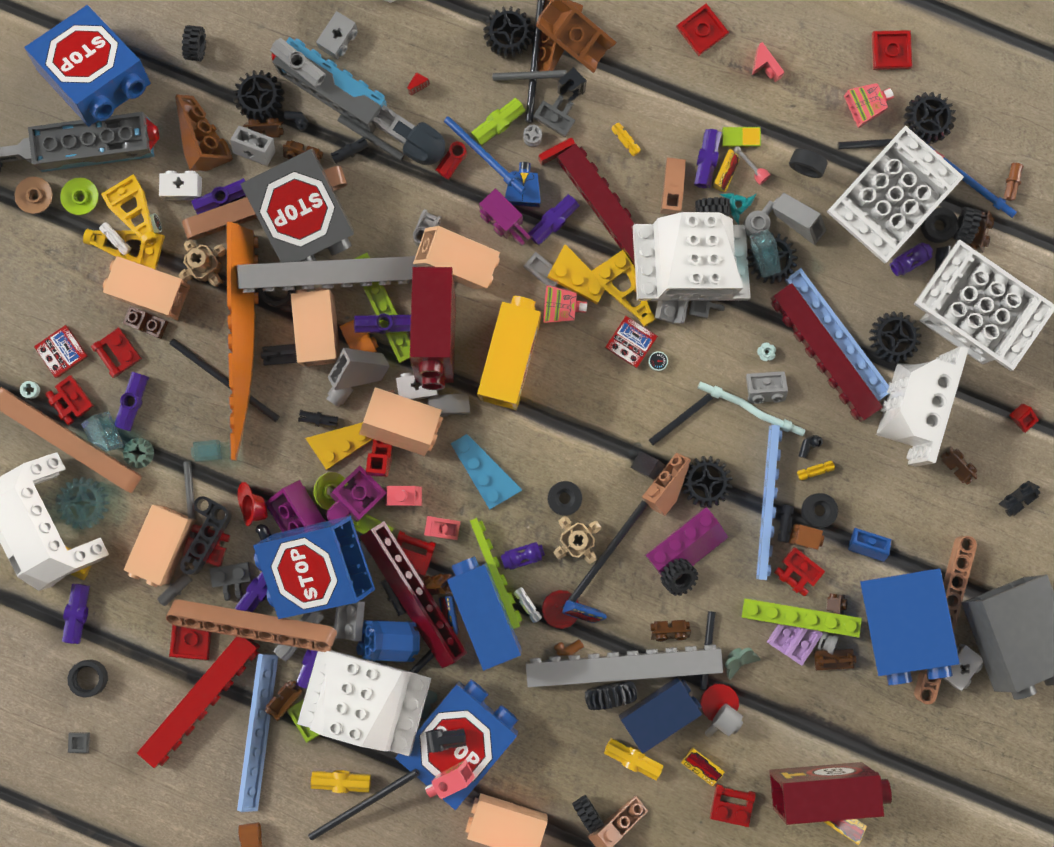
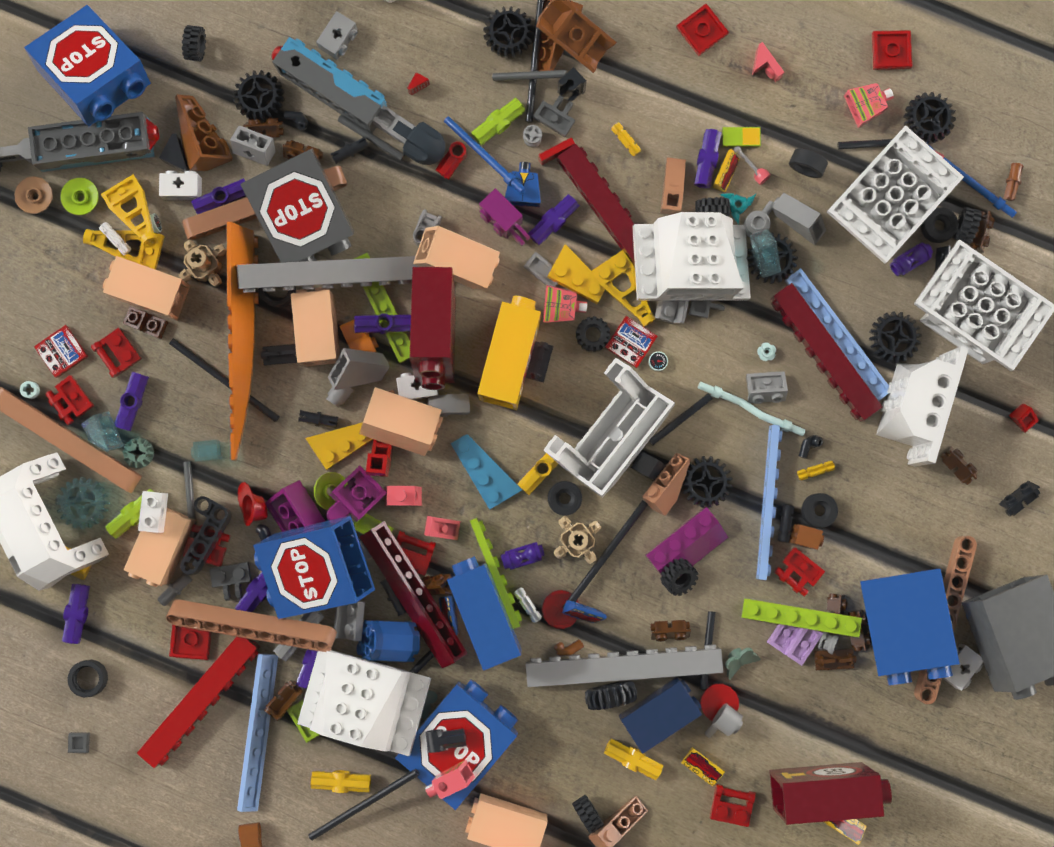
(126, 519): none -> lime piece
(153, 512): none -> white brick
(174, 154): none -> black slope
(289, 55): light grey piece -> none
(533, 477): none -> yellow piece
(539, 361): none -> black hinge
(601, 326): none -> black tyre
(616, 434): none -> white wedge
(864, 639): none -> reddish brown hinge
(869, 544): blue slope -> none

